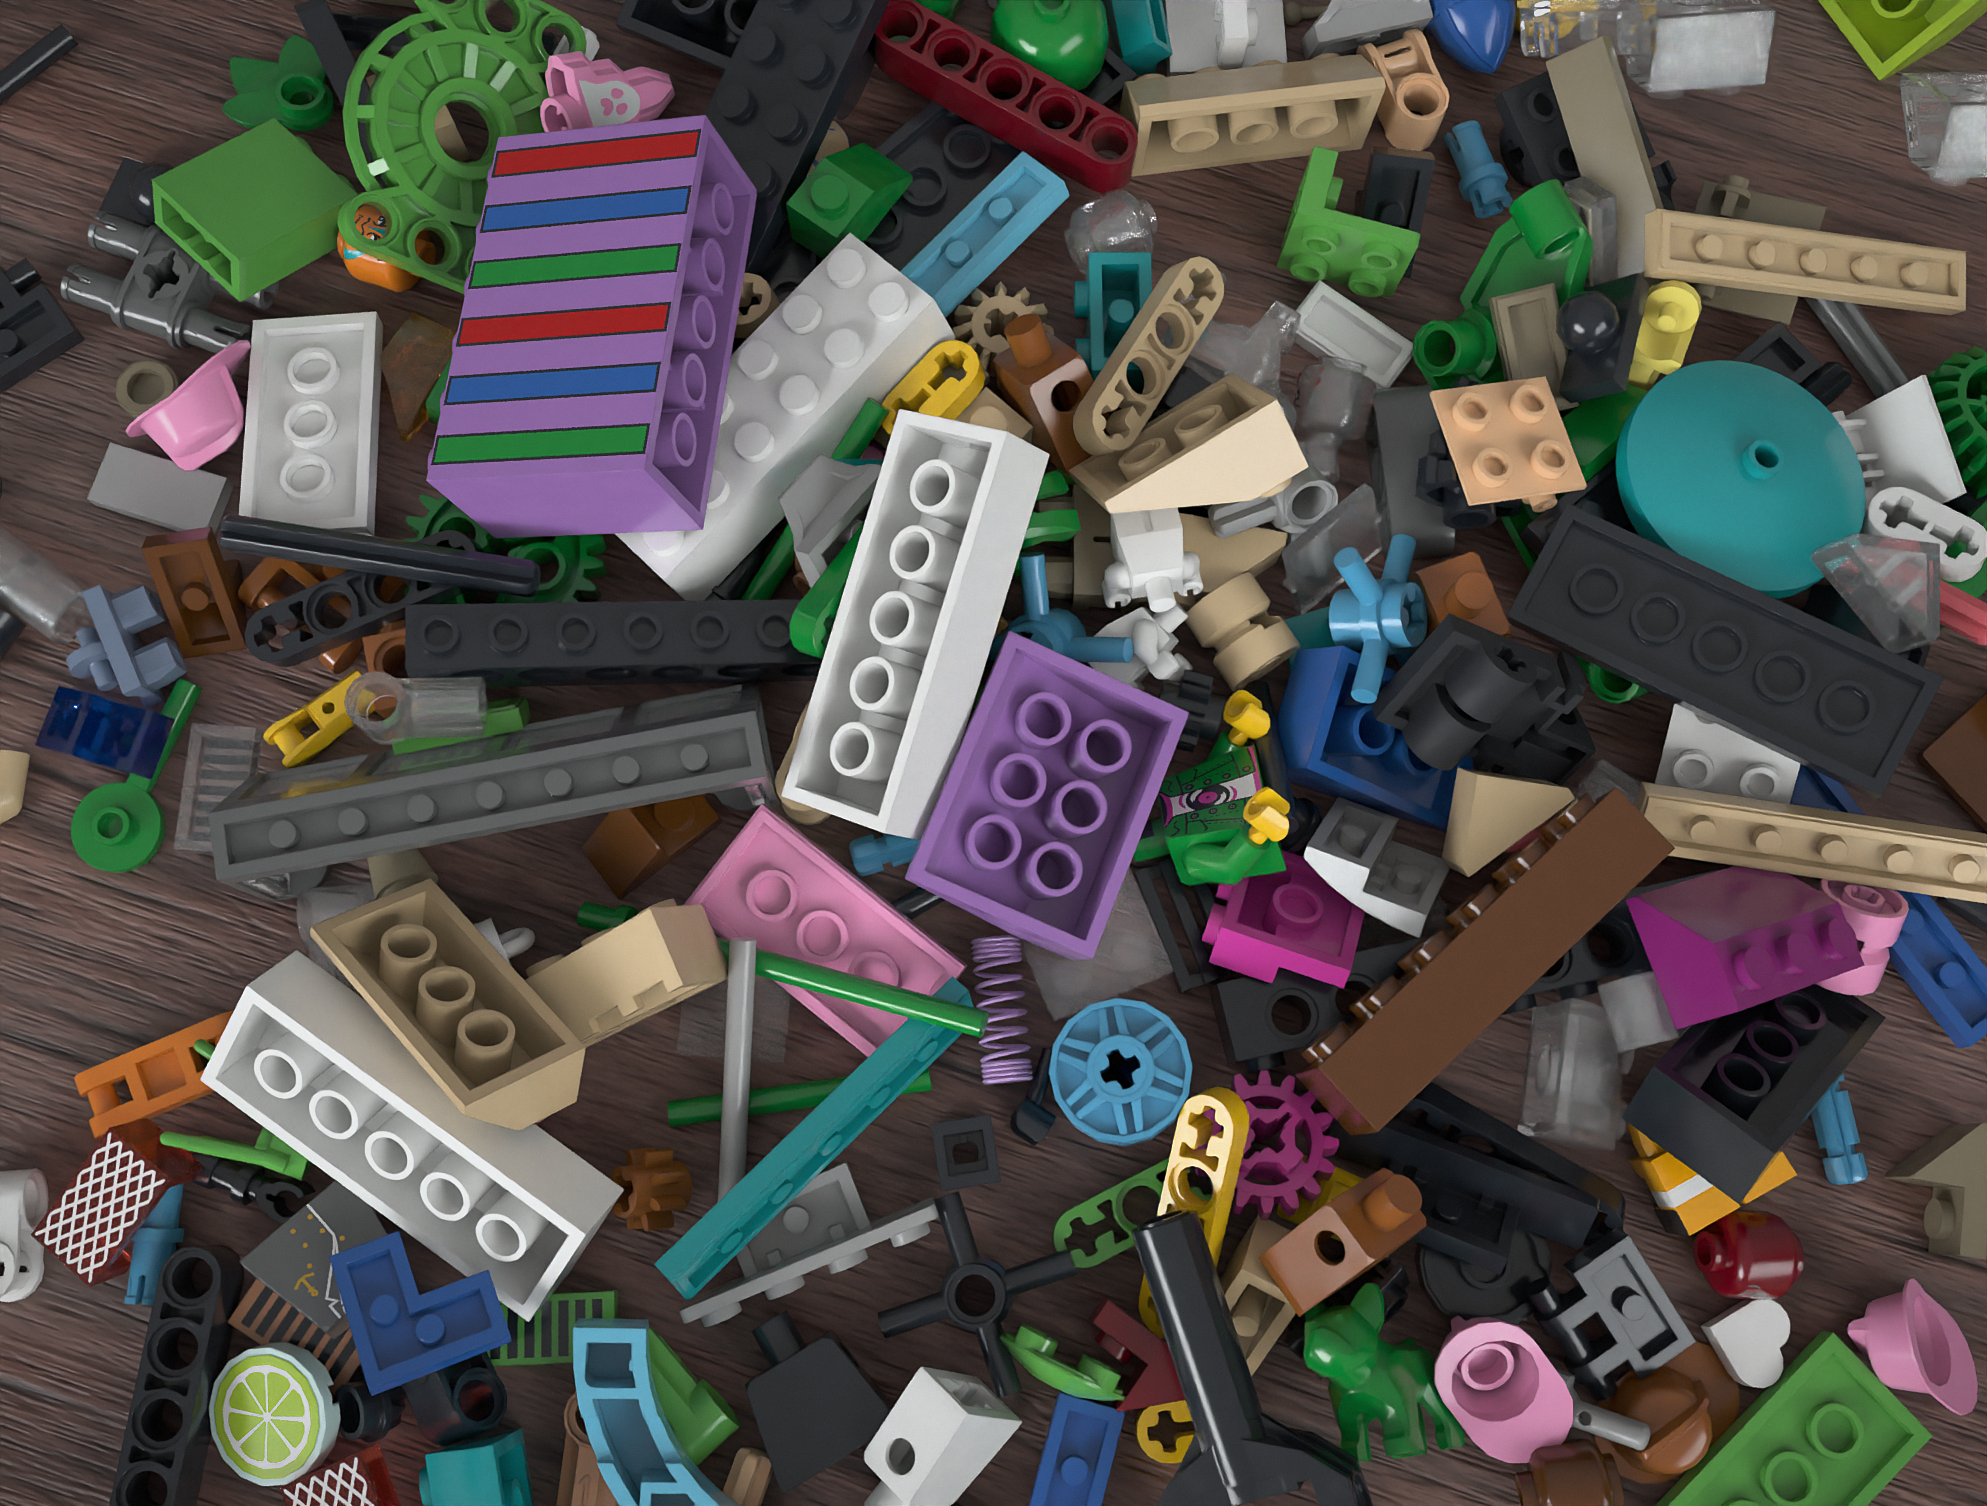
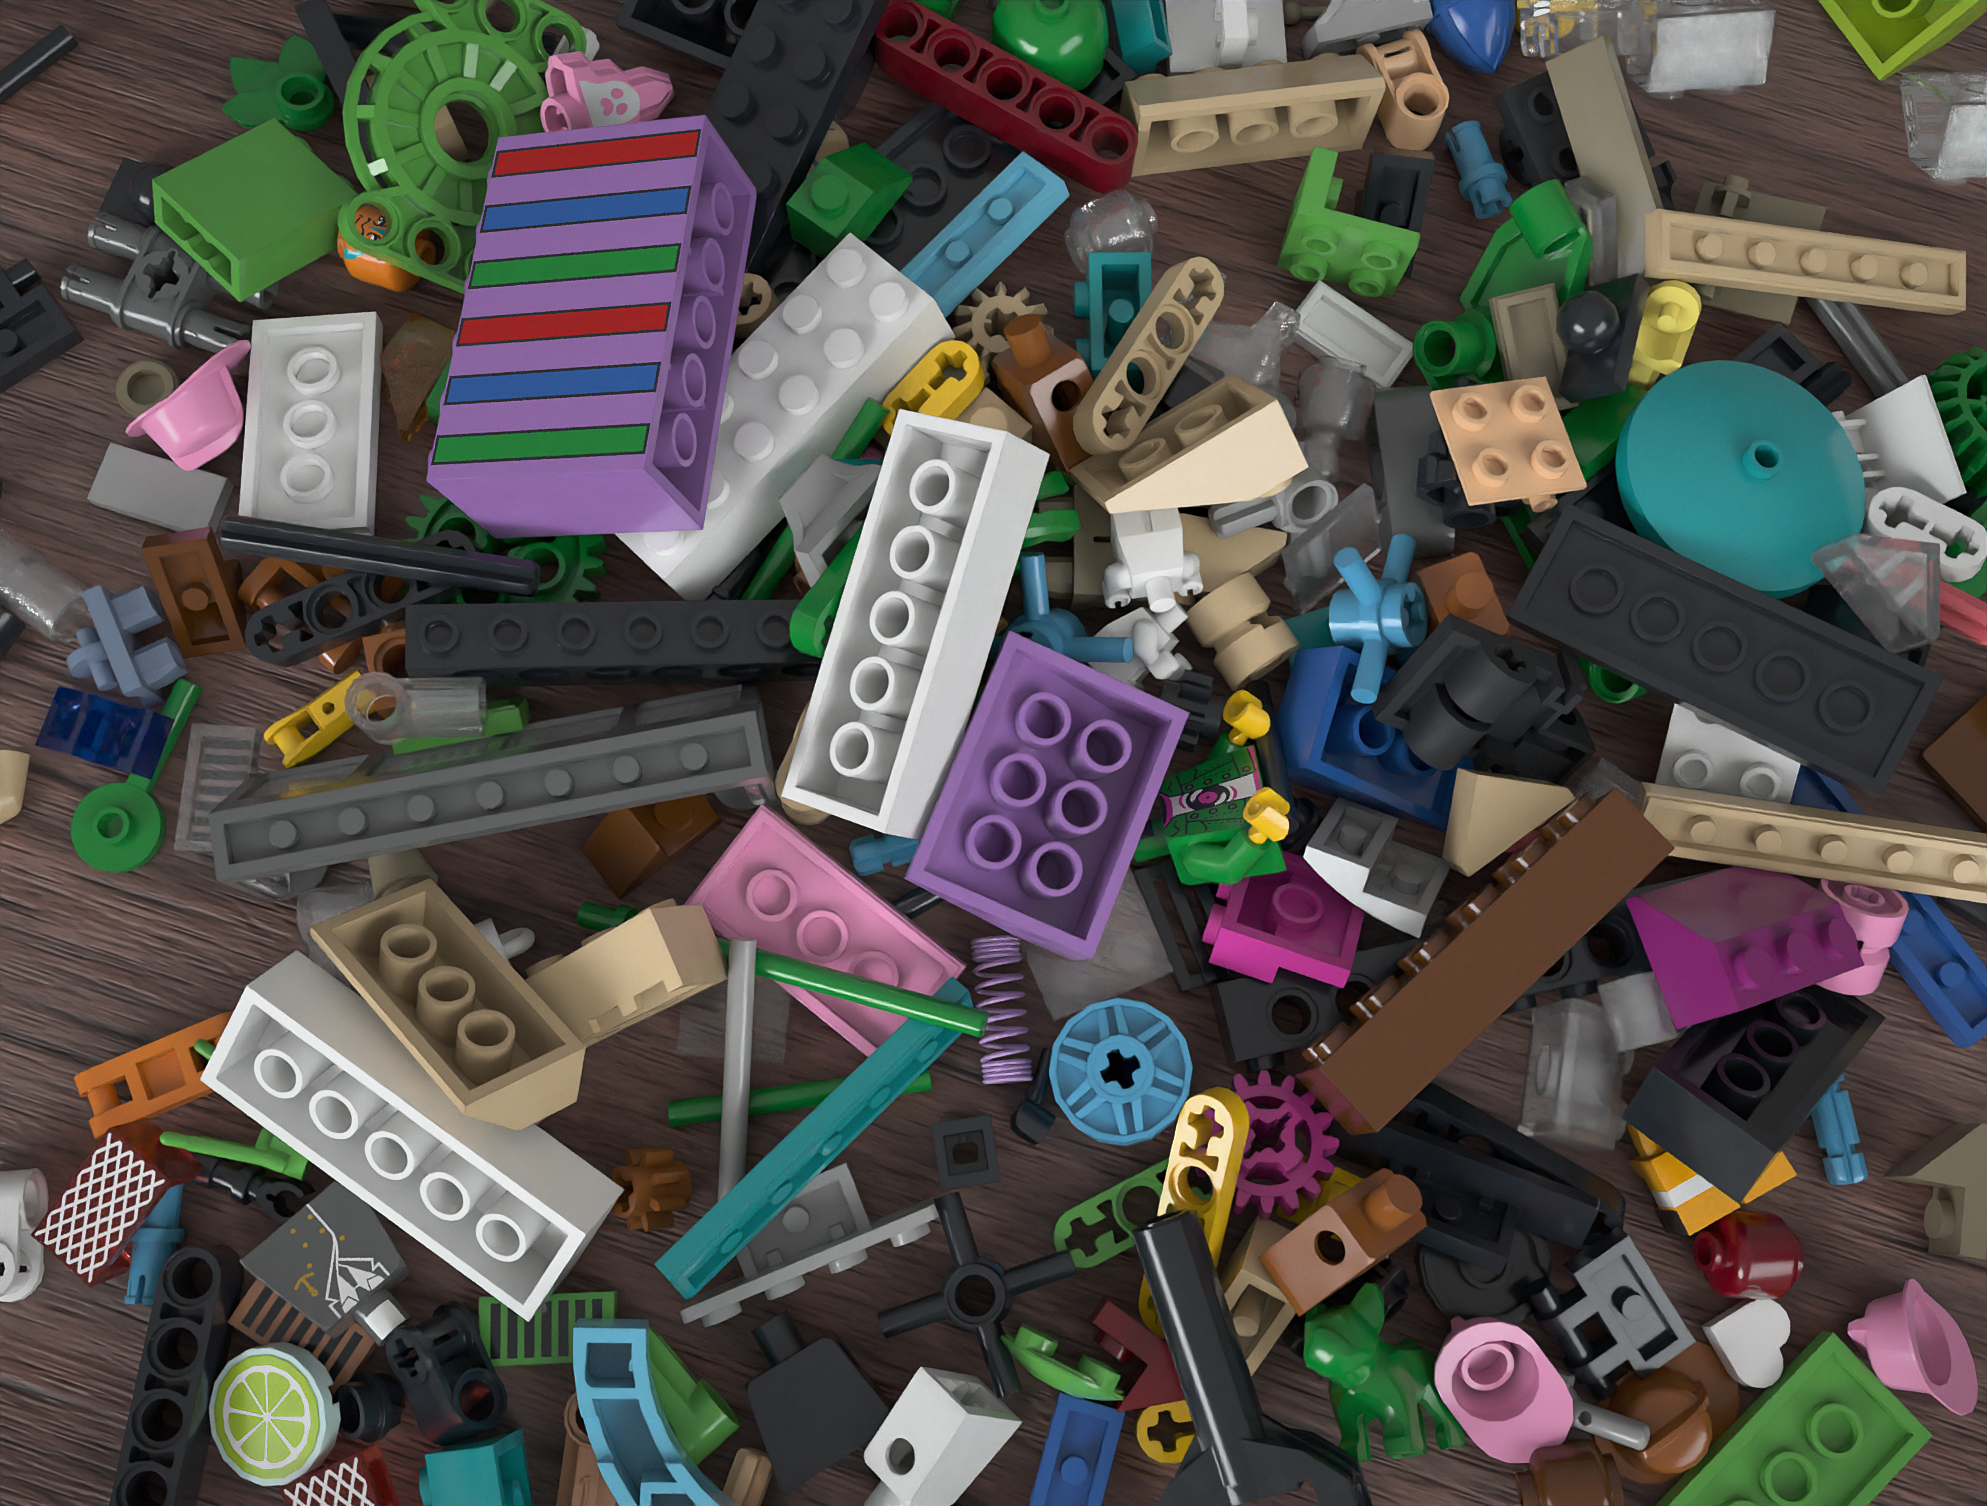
(411, 1333): blue plate -> none

